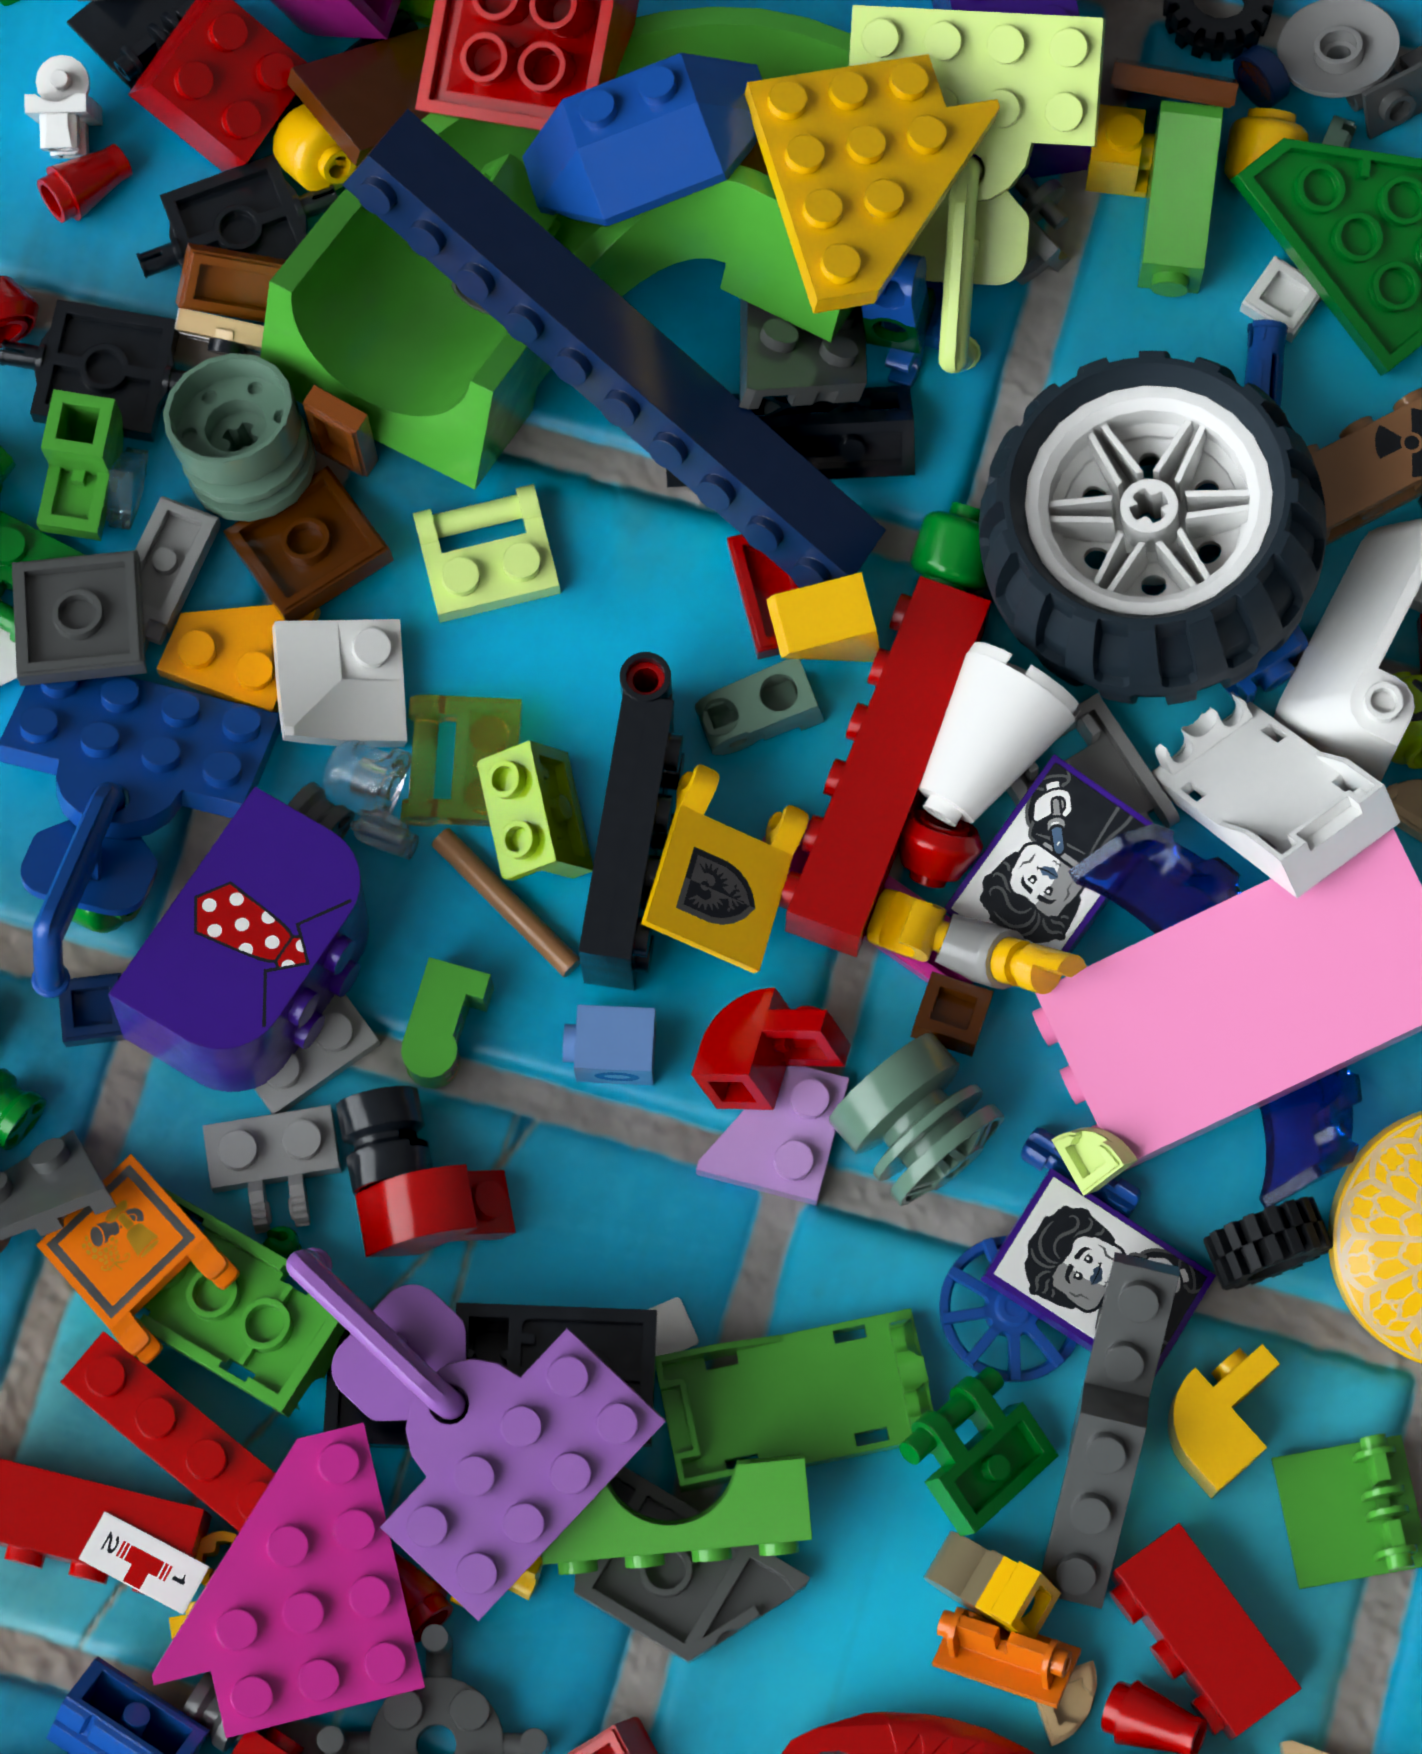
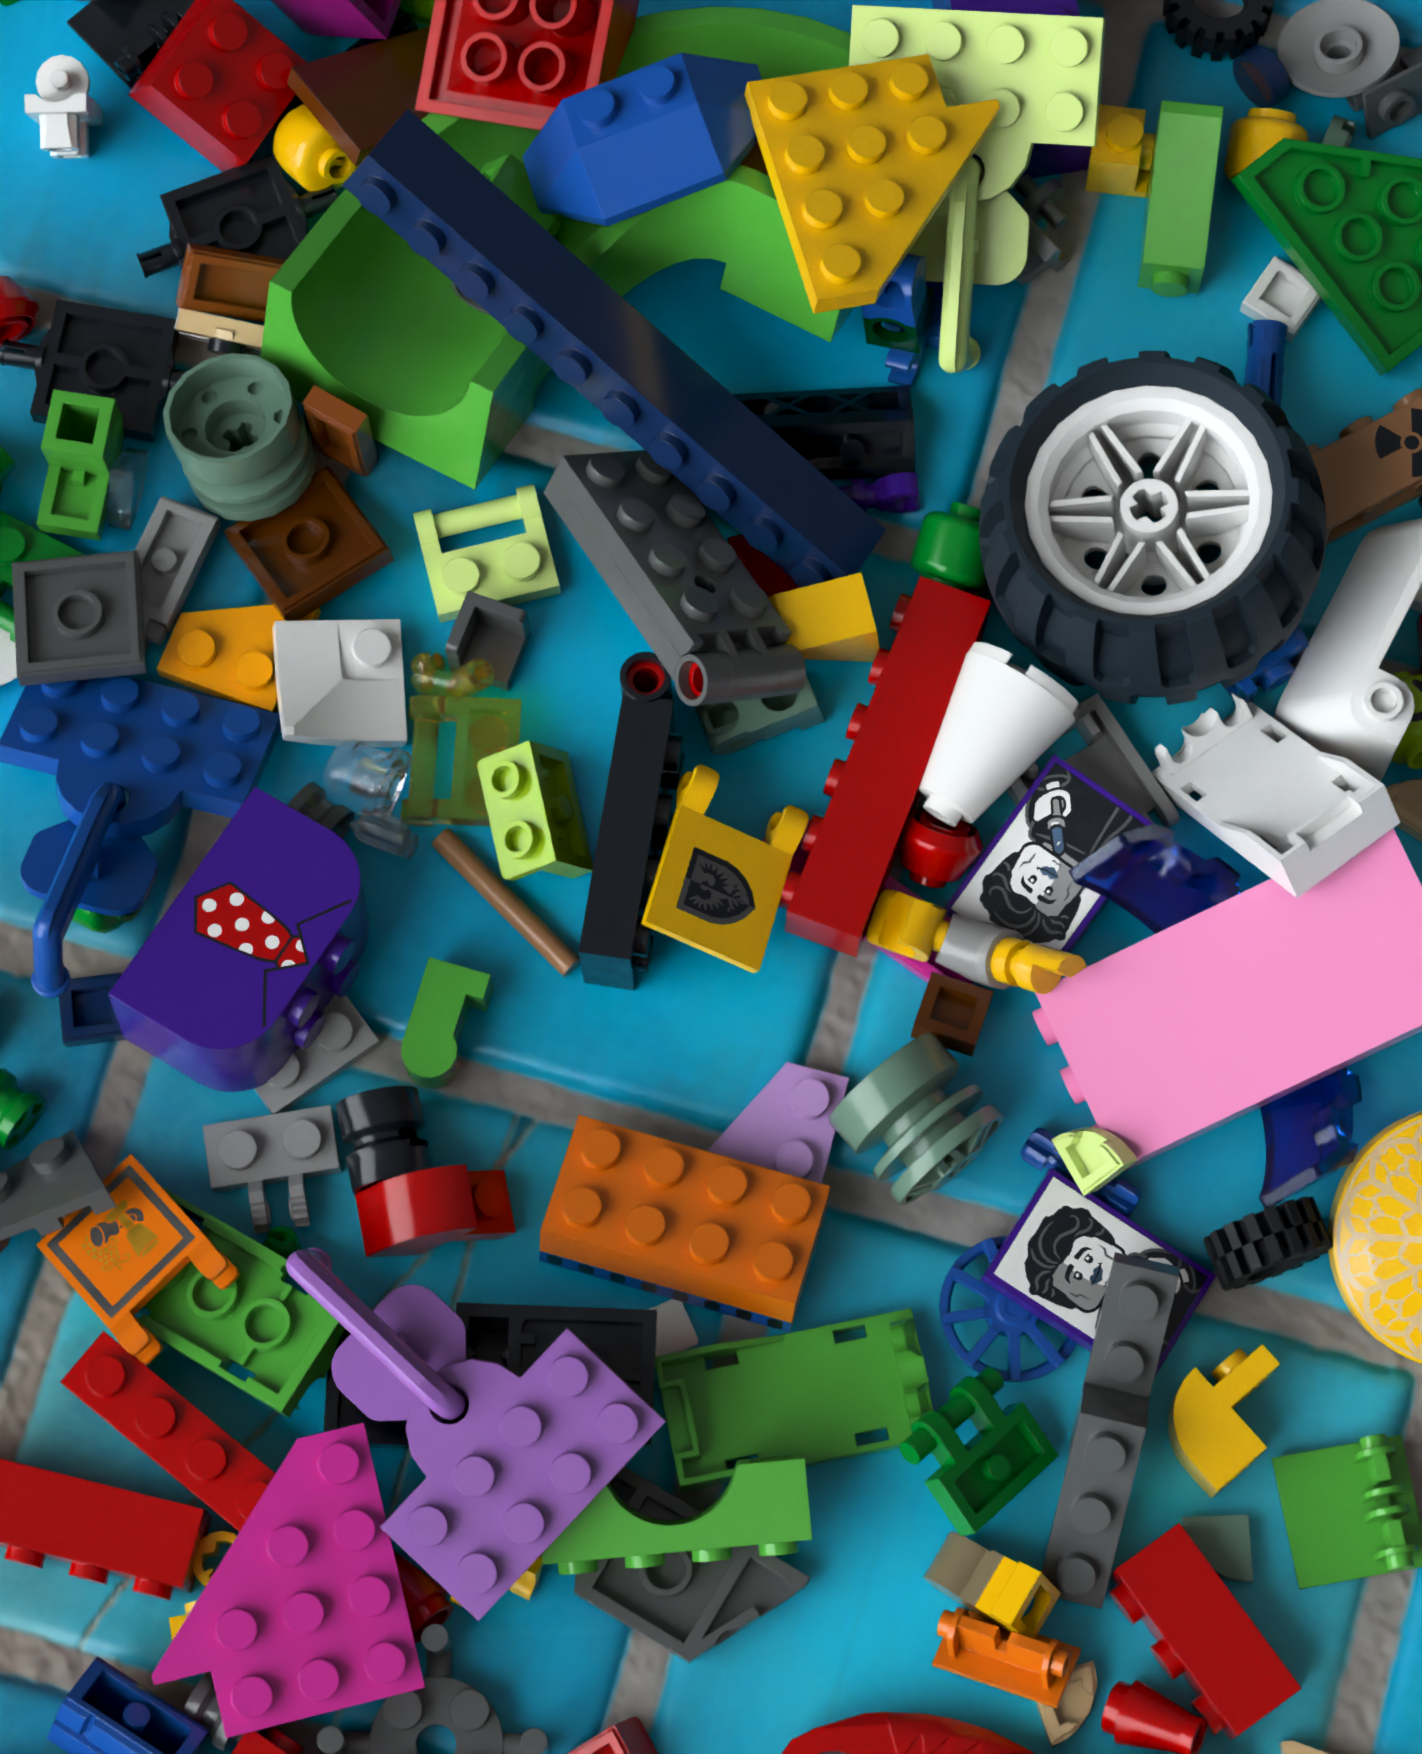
(82, 182): red cone -> none
(144, 1562): white sticker -> none
(465, 681): none -> clear yellow arm
(489, 632): none -> dark grey panel
(612, 1044): medium blue brick -> none
(676, 578): none -> dark grey hinge
(683, 1223): none -> orange brick
(755, 1041): red brick -> none
(796, 363): dark grey wing -> none
(891, 493): none -> dark purple piece
(1174, 83): reddish brown tile -> none
(1224, 1544): none -> sand green tile

